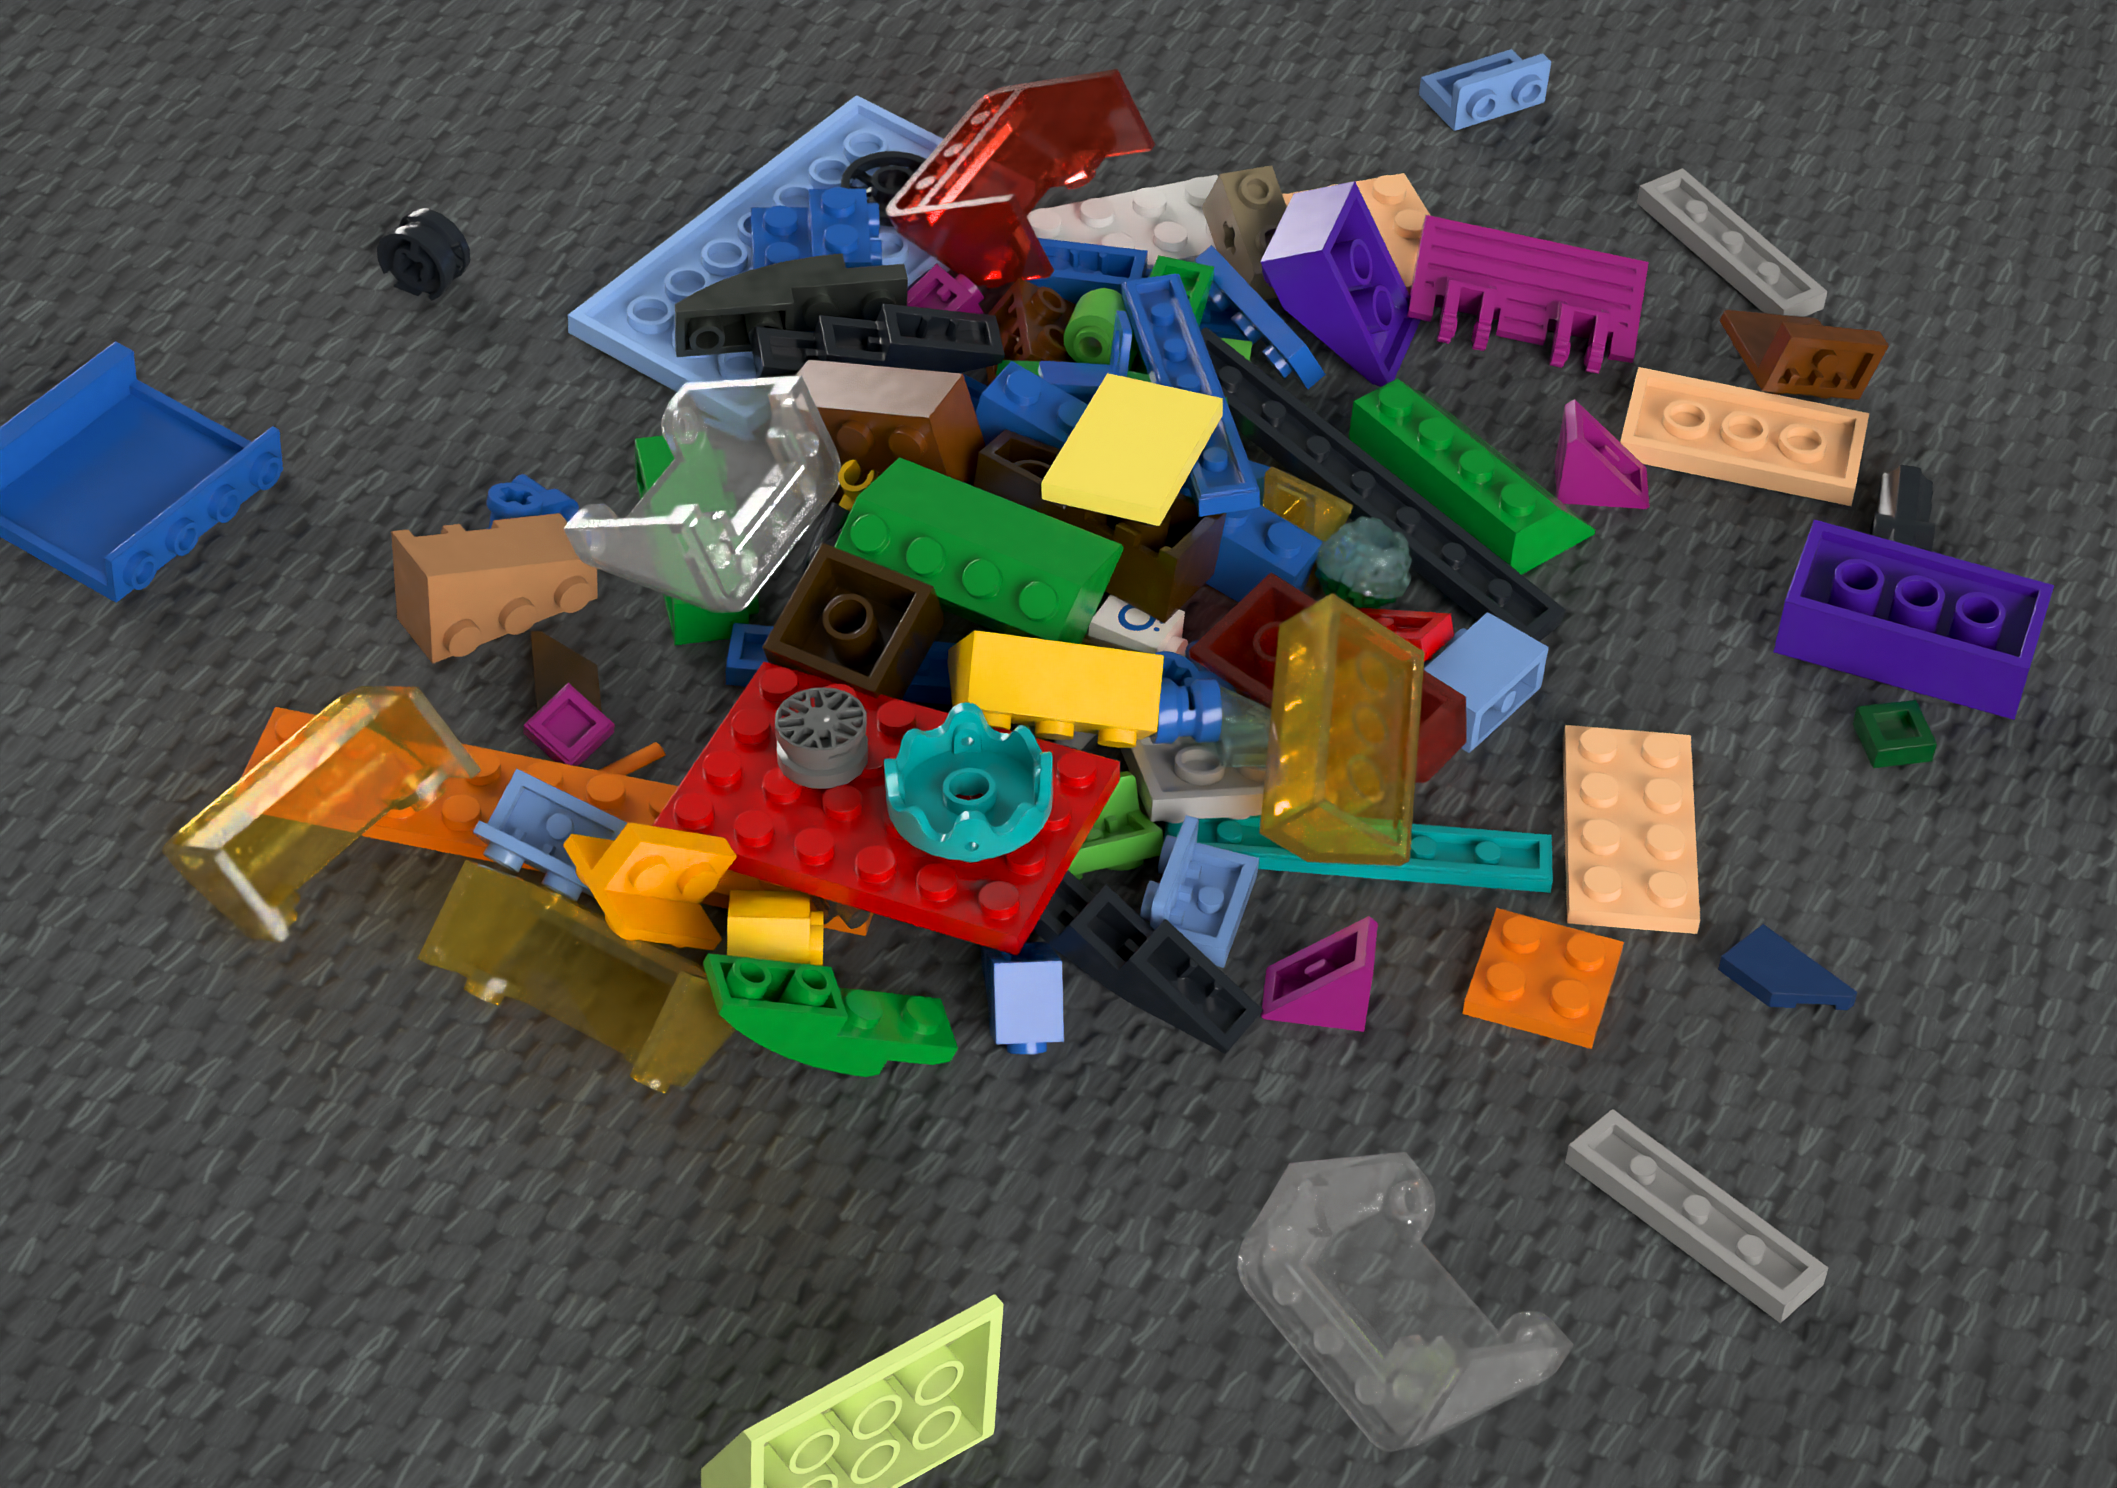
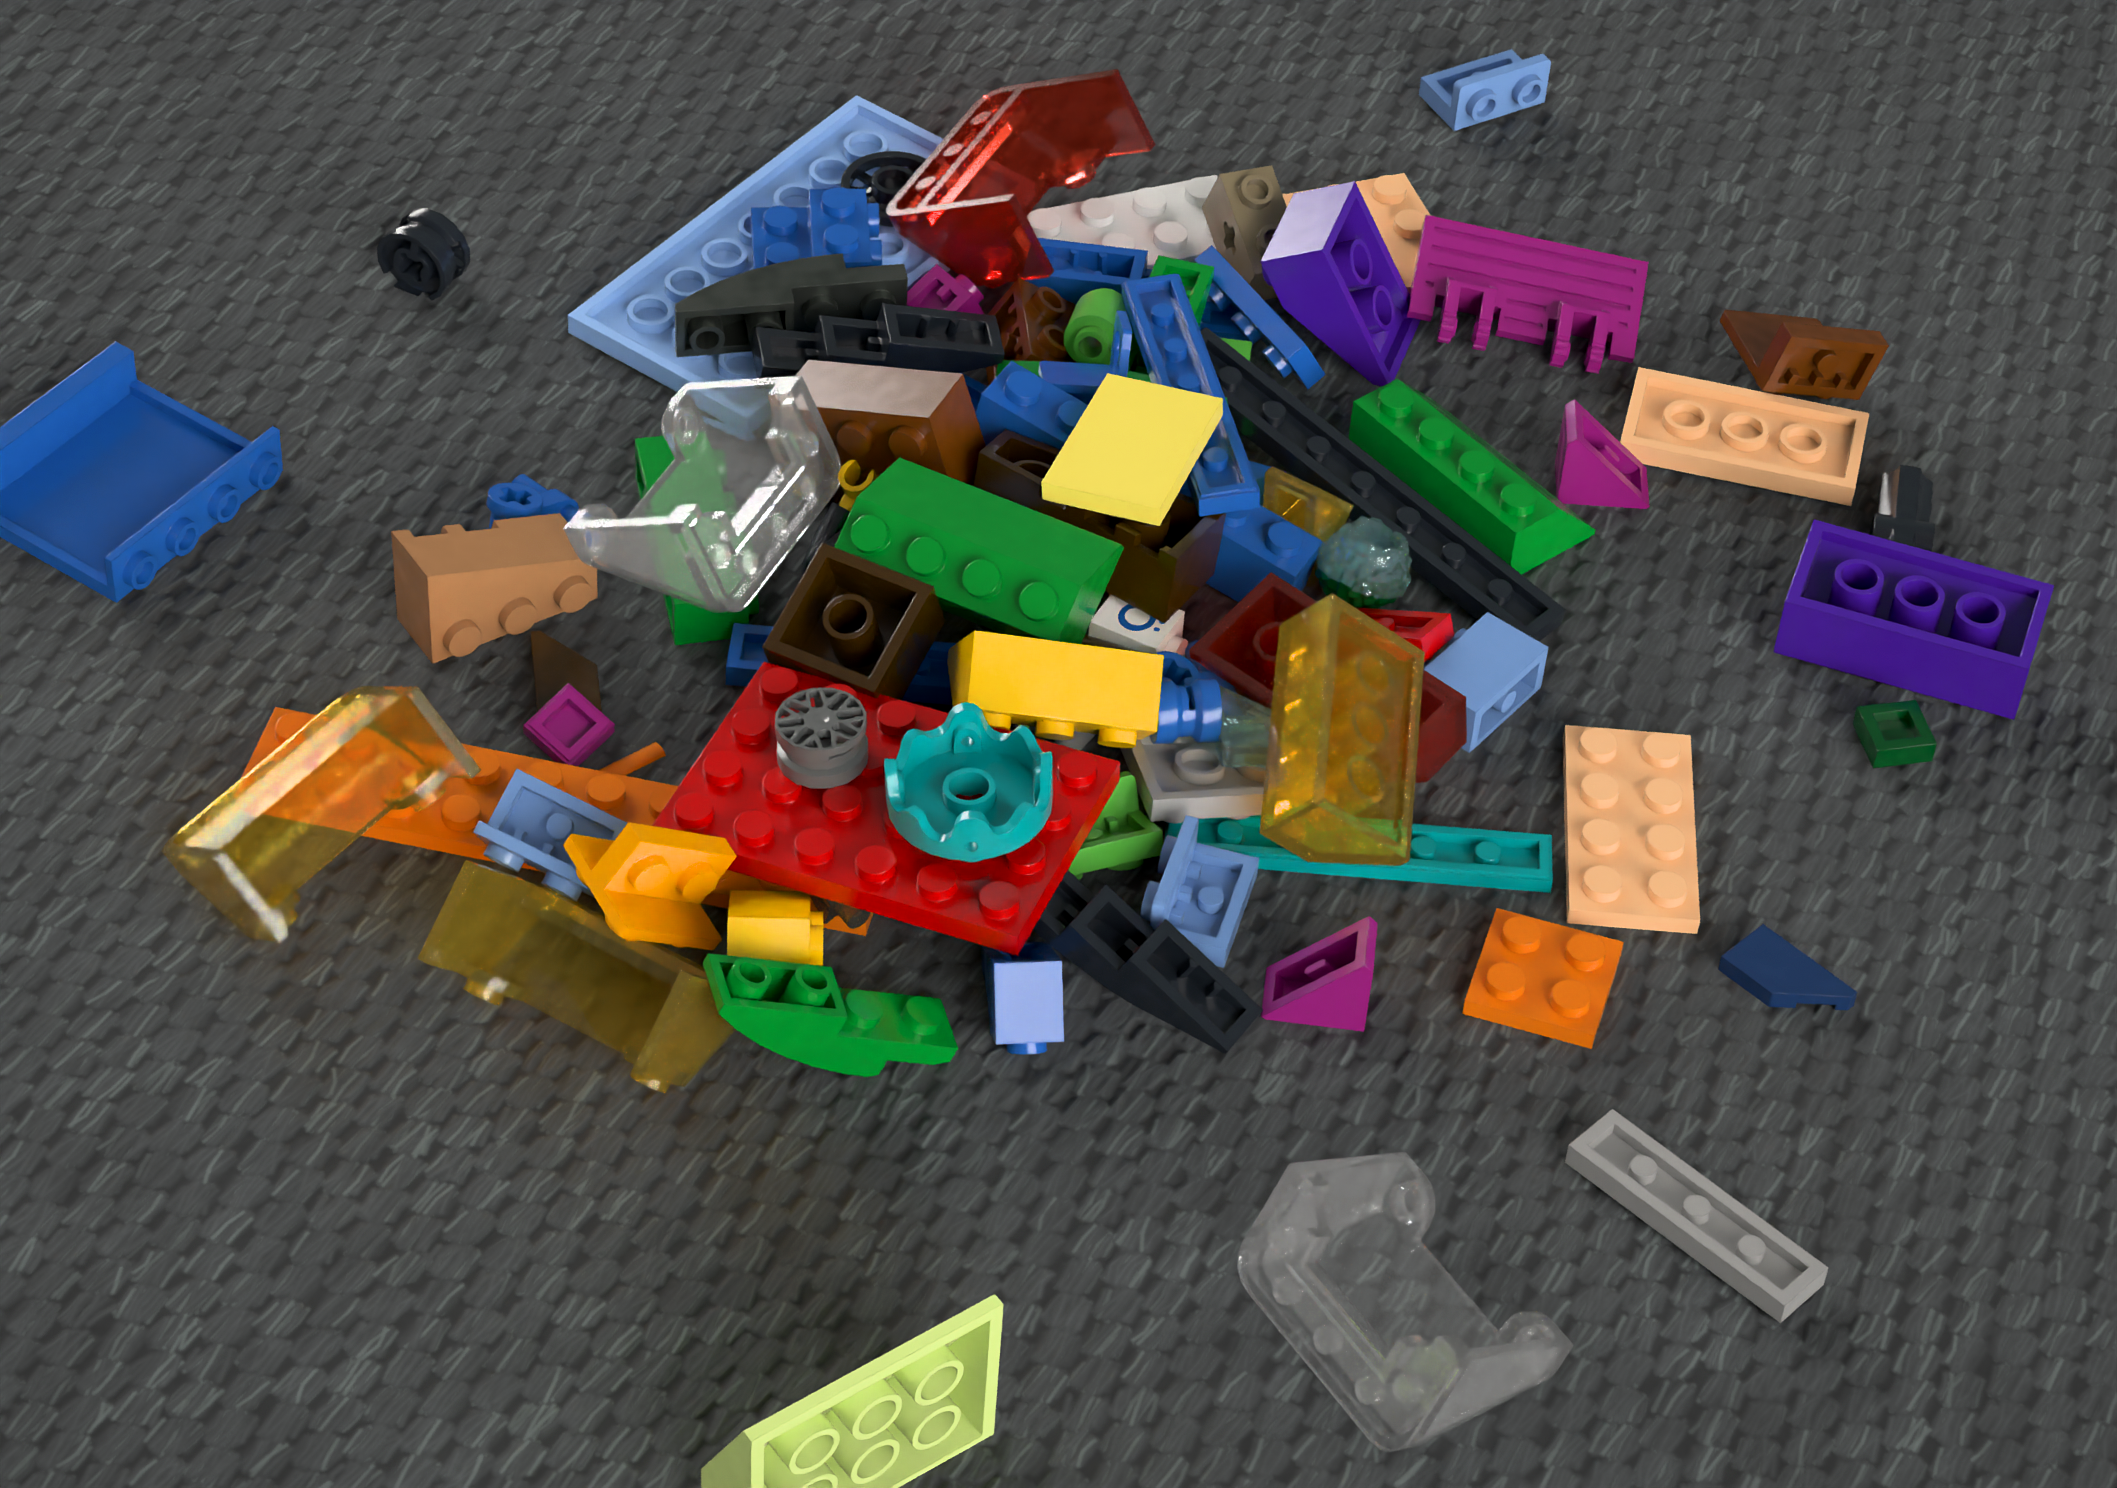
(1730, 246): light grey plate -> none

